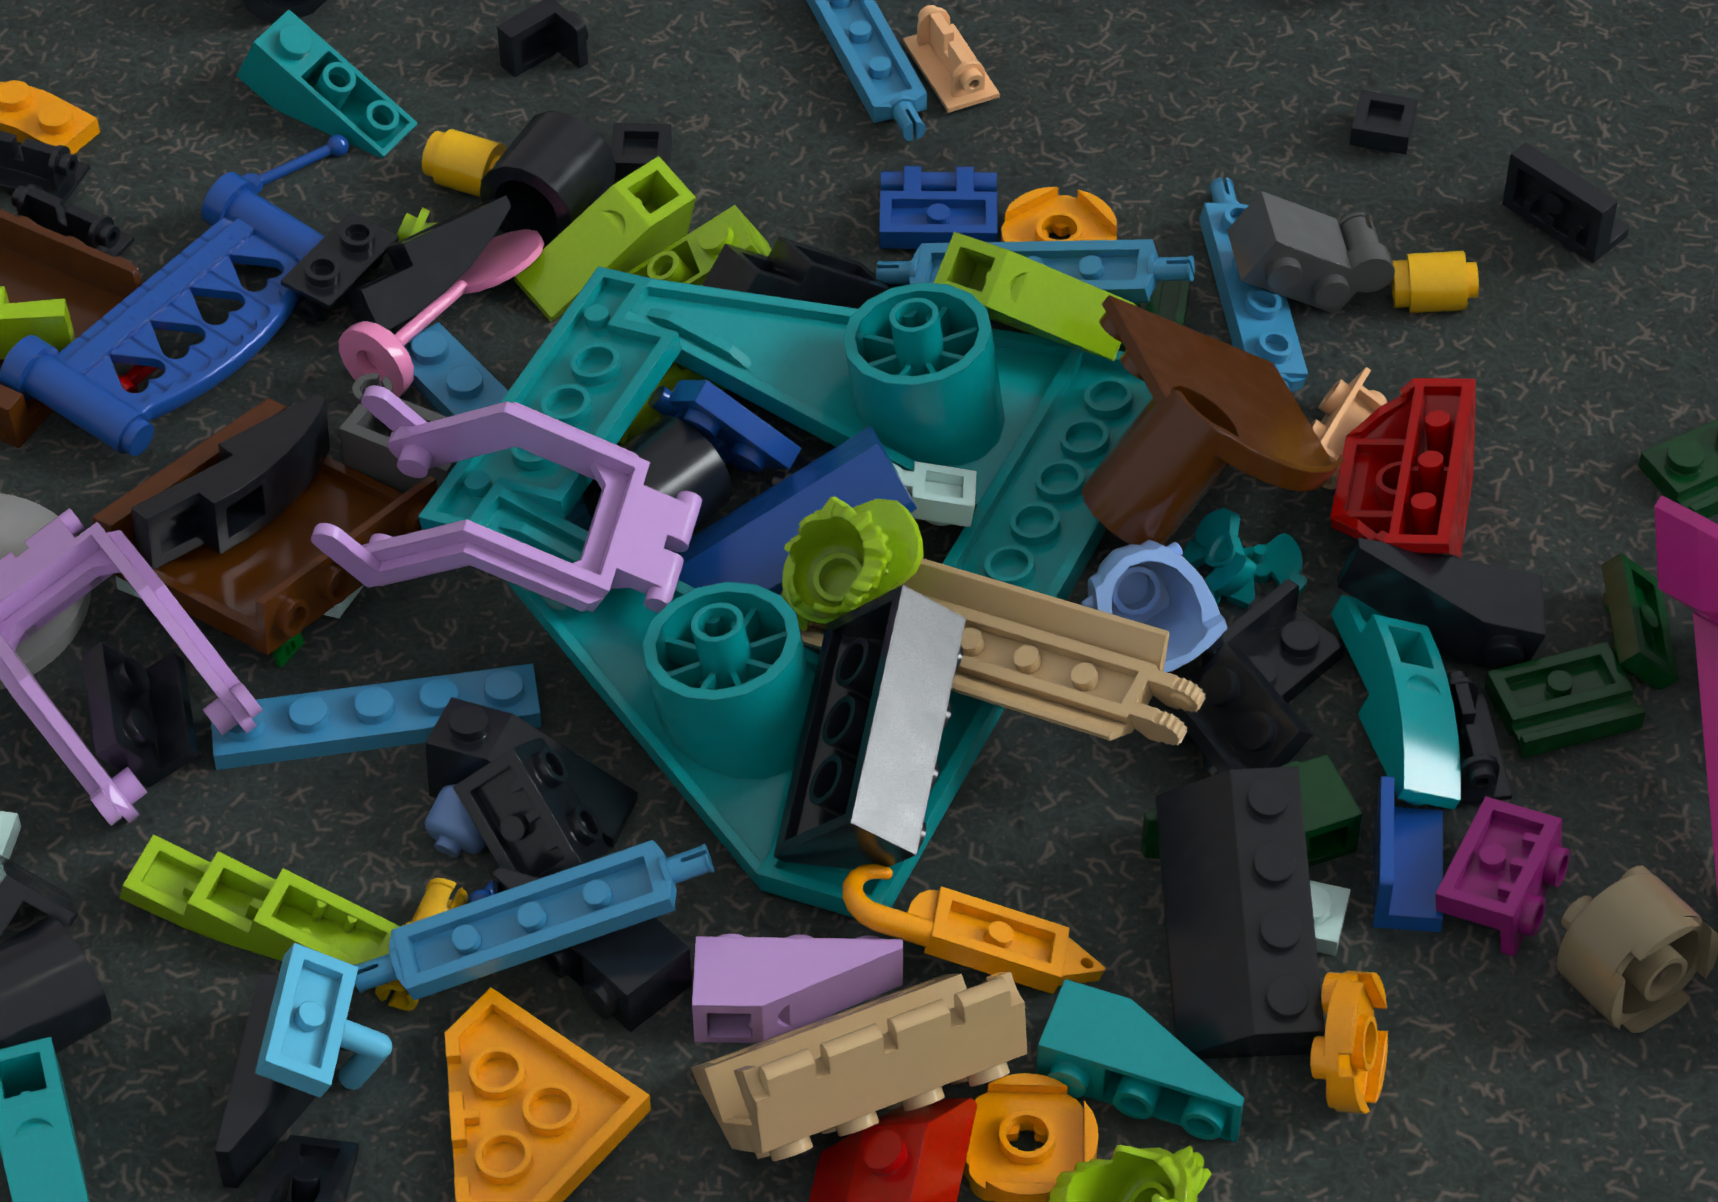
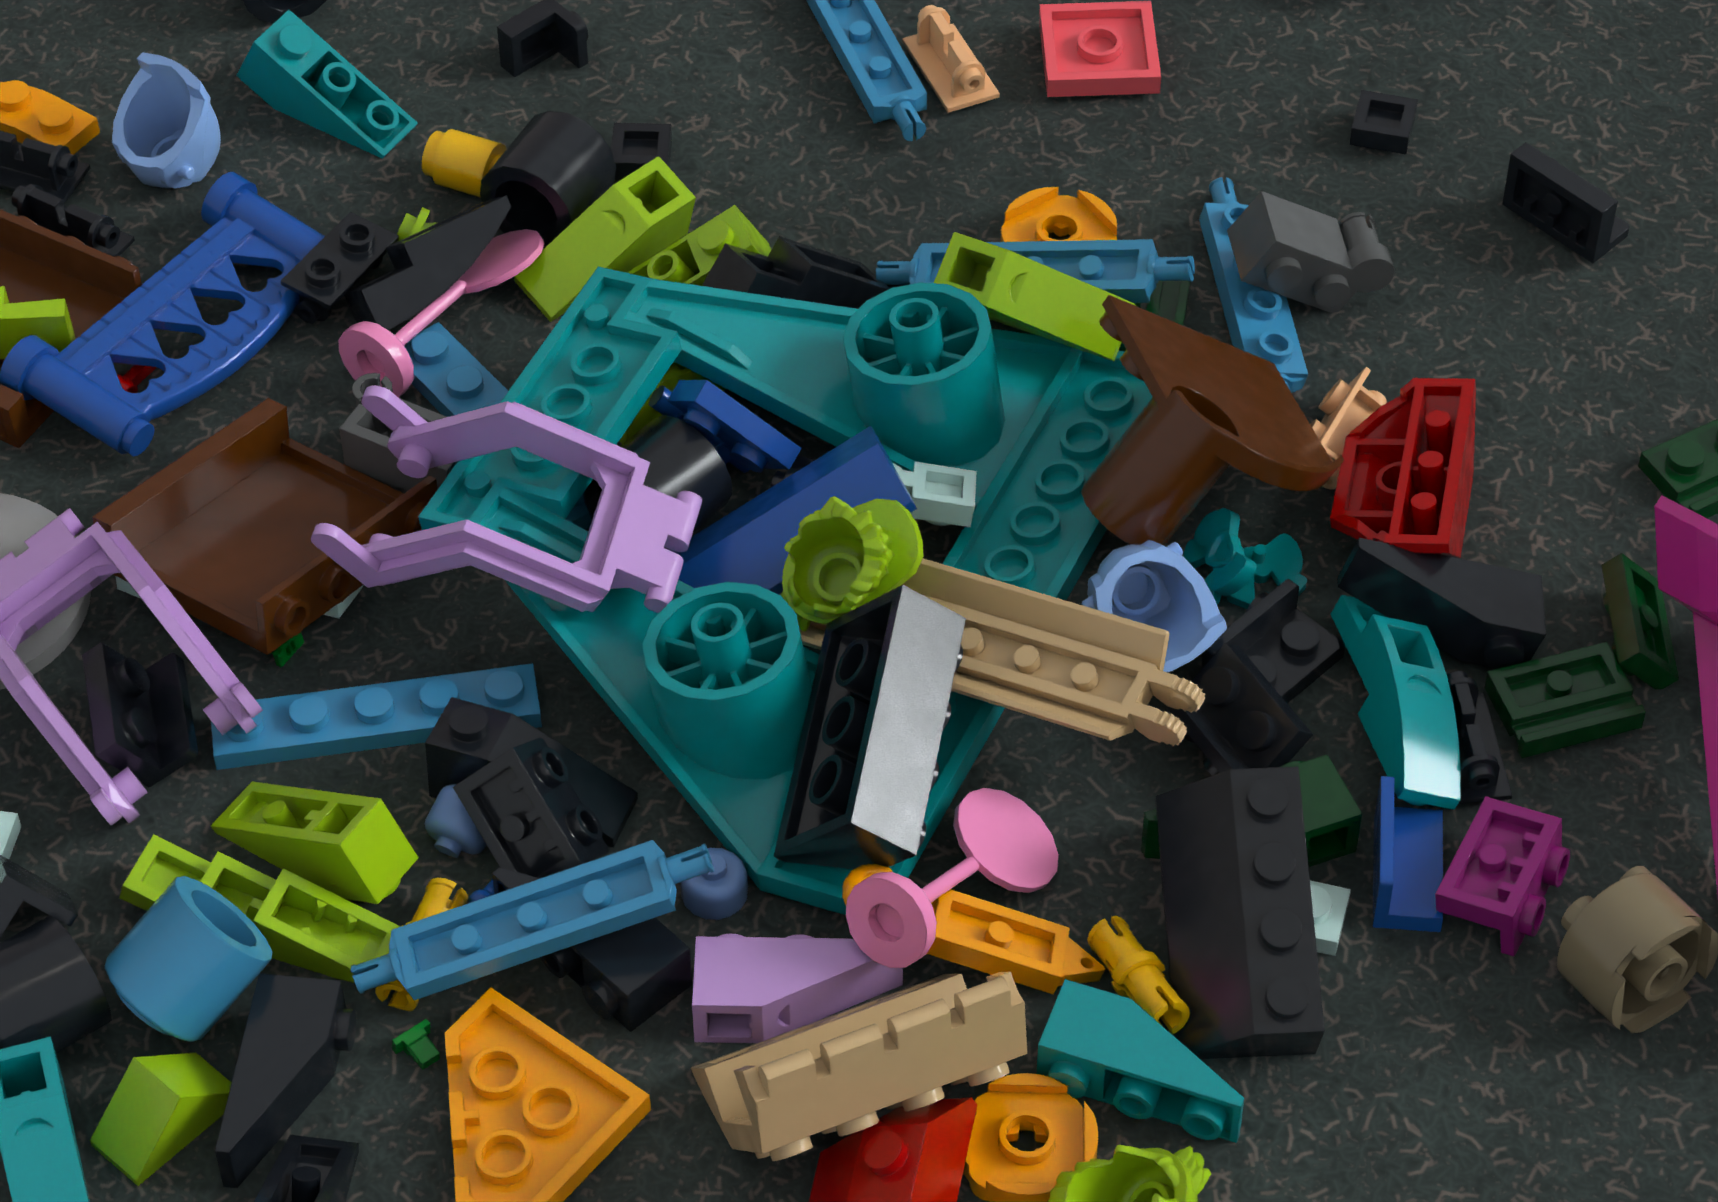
(159, 1111): none -> lime slope
(166, 125): none -> light blue helmet
(187, 960): none -> dark azure piece
(248, 488): black slope -> none
(312, 1025): medium azure plate -> none
(322, 836): none -> lime slope
(336, 145): blue hinge -> none
(417, 1045): none -> green piece
(719, 892): none -> medium blue piece
(934, 205): blue plate -> none
(1001, 840): none -> bright pink piece
(1099, 49): none -> coral plate
(1137, 973): none -> yellow pin
(1353, 1050): light orange plate -> none
(1434, 282): yellow brick -> none

